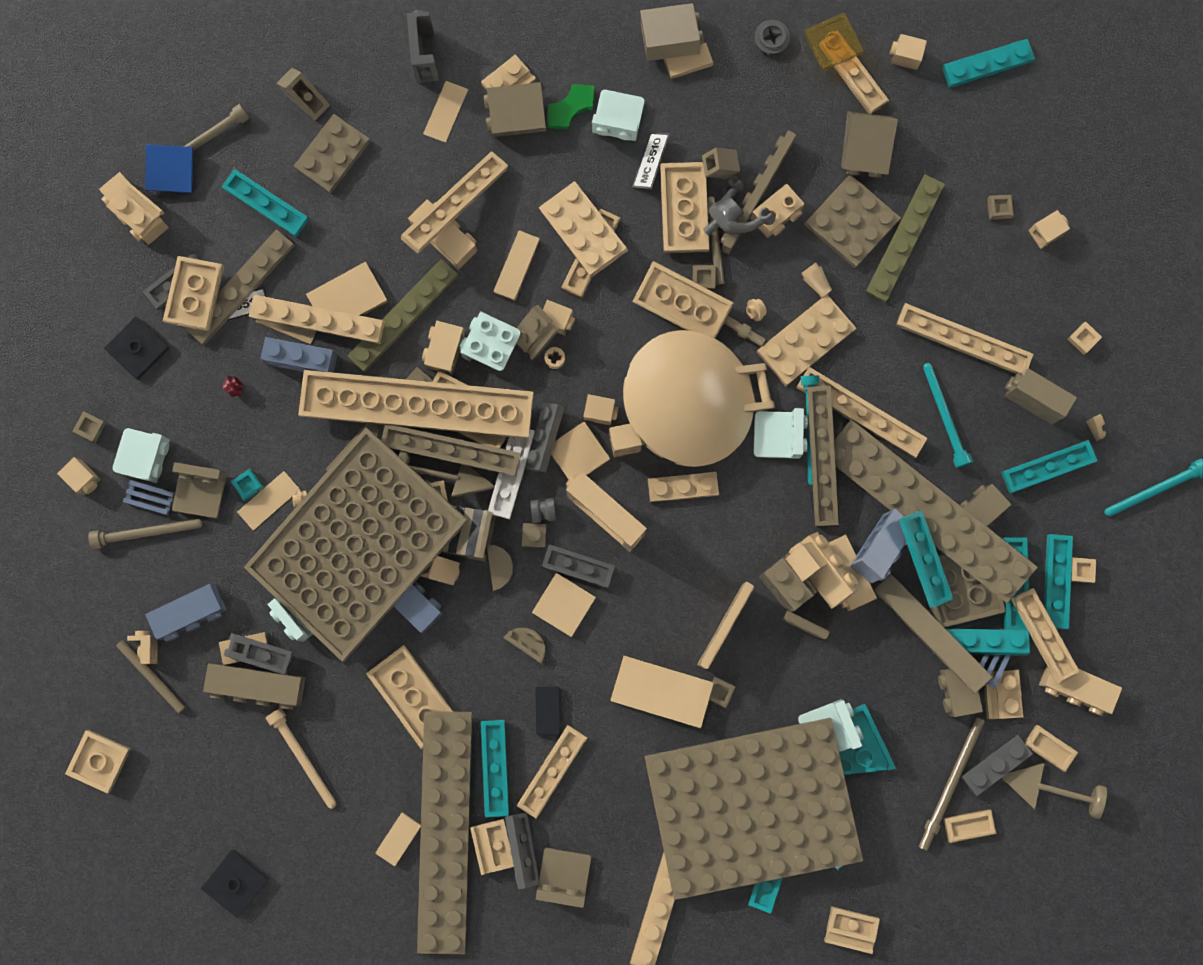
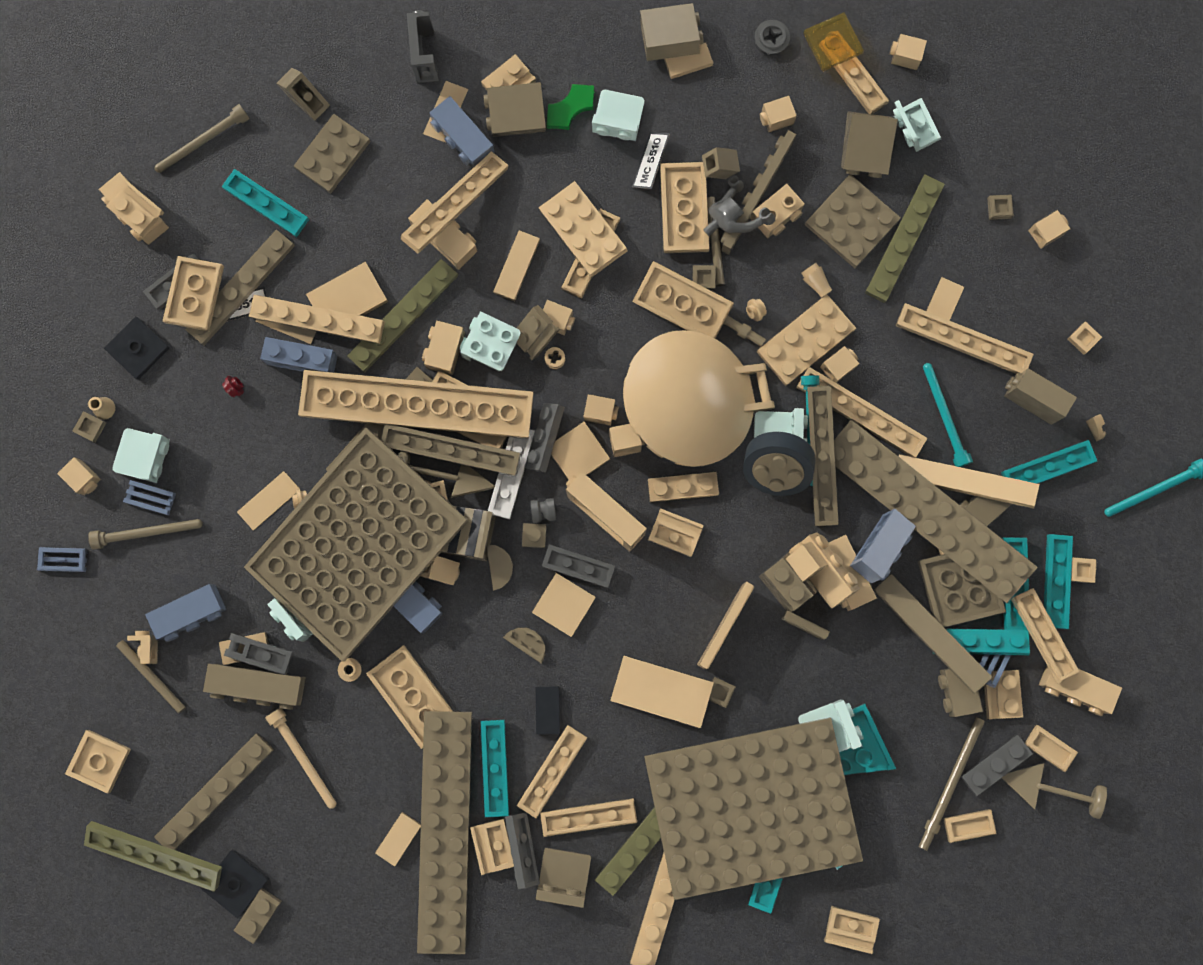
(81, 560): none -> sand blue tile
(102, 407): none -> tan cone
(152, 856): none -> olive plate
(169, 168): blue tile -> none
(198, 490): dark tan bracket -> none
(214, 792): none -> dark tan plate
(247, 484): teal tile -> none
(257, 915): none -> dark tan plate
(356, 670): none -> tan plate
(460, 132): none -> sand blue brick
(588, 817): none -> tan tile
(630, 854): none -> olive plate
(675, 532): none -> tan plate
(778, 114): none -> tan brick
(779, 463): none -> wheel
(840, 364): none -> tan brick
(918, 124): none -> light aqua bracket
(925, 558): teal plate -> none
(945, 299): none -> tan sticker
(976, 482): none -> tan tile
(988, 63): teal plate -> none

